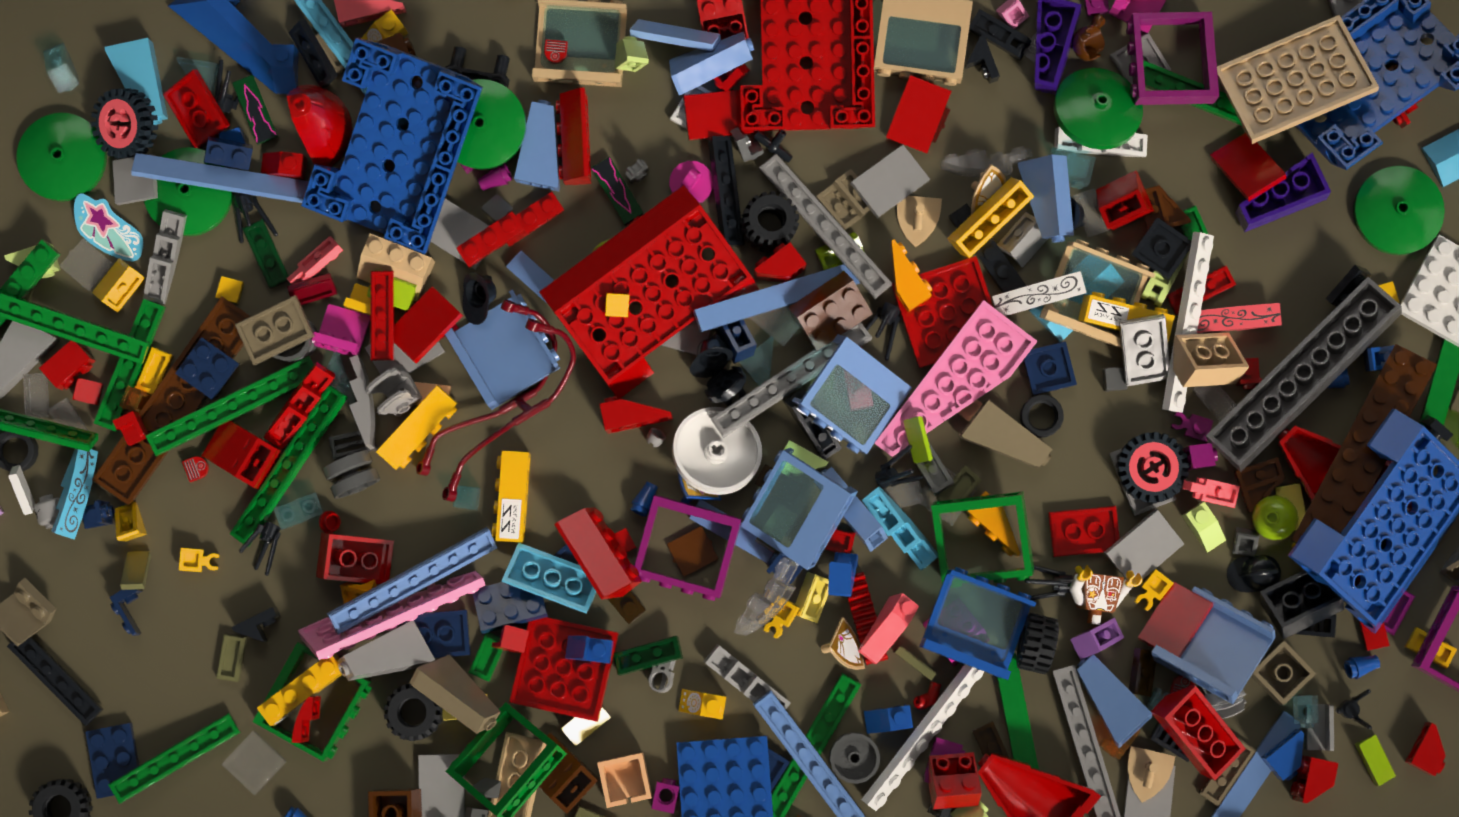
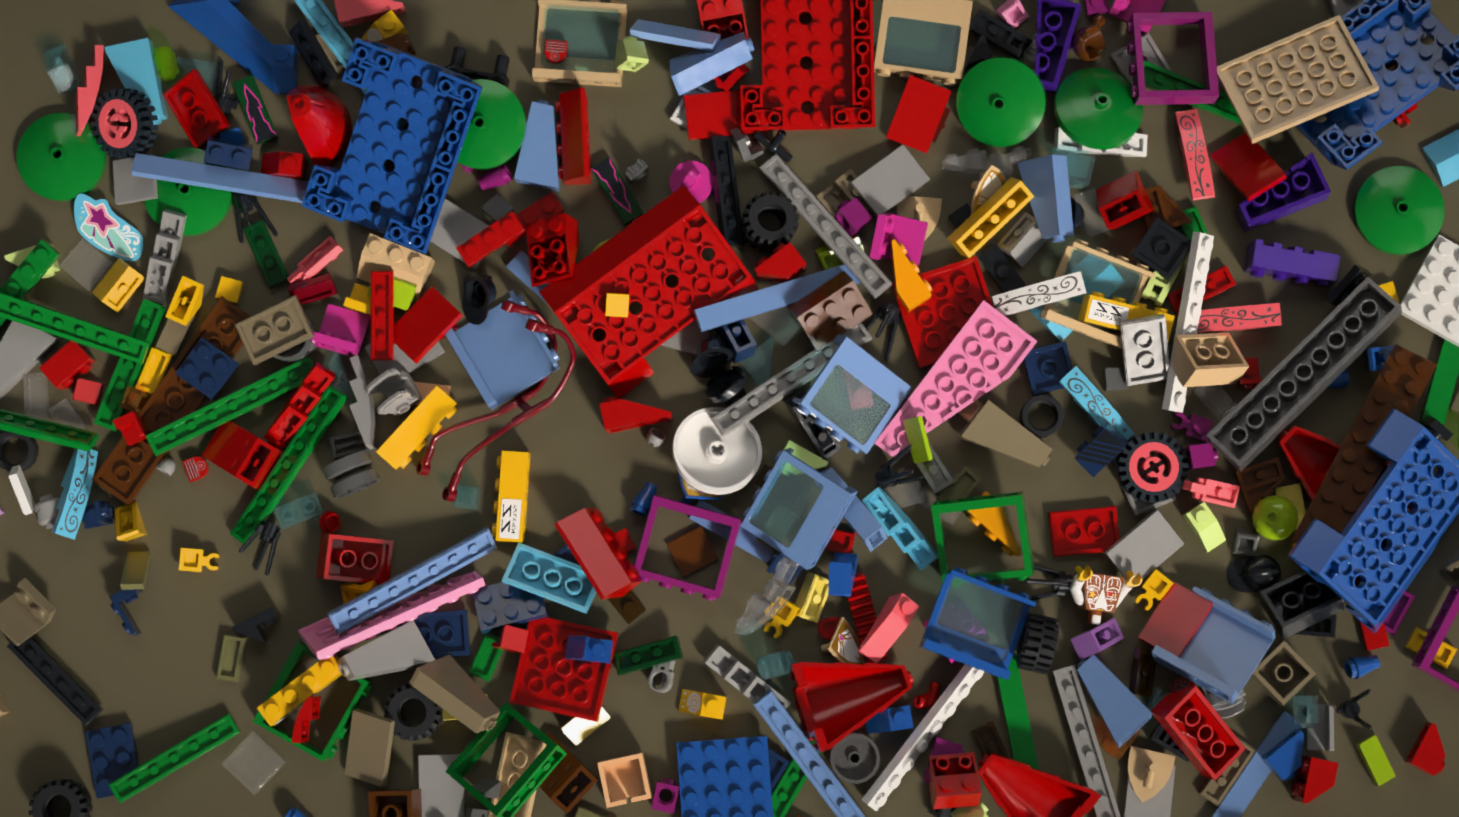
(86, 96): none -> coral slope
(165, 63): none -> clear neon green brick
(166, 466): none -> light grey hinge
(173, 336): none -> dark tan tile
(185, 301): none -> yellow slope
(369, 747): none -> dark tan tile
(552, 248): none -> red slope
(775, 664): none -> clear light blue gear
(827, 627): none -> red tile
(843, 696): none -> red cone
(852, 216): none -> magenta brick
(902, 229): none -> dark pink bracket
(915, 662): olive tile -> none
(1015, 86): none -> green dish
(1093, 402): none -> medium azure slope
(1101, 449): none -> brick
(1194, 154): none -> coral slope
(1291, 263): none -> dark purple wedge

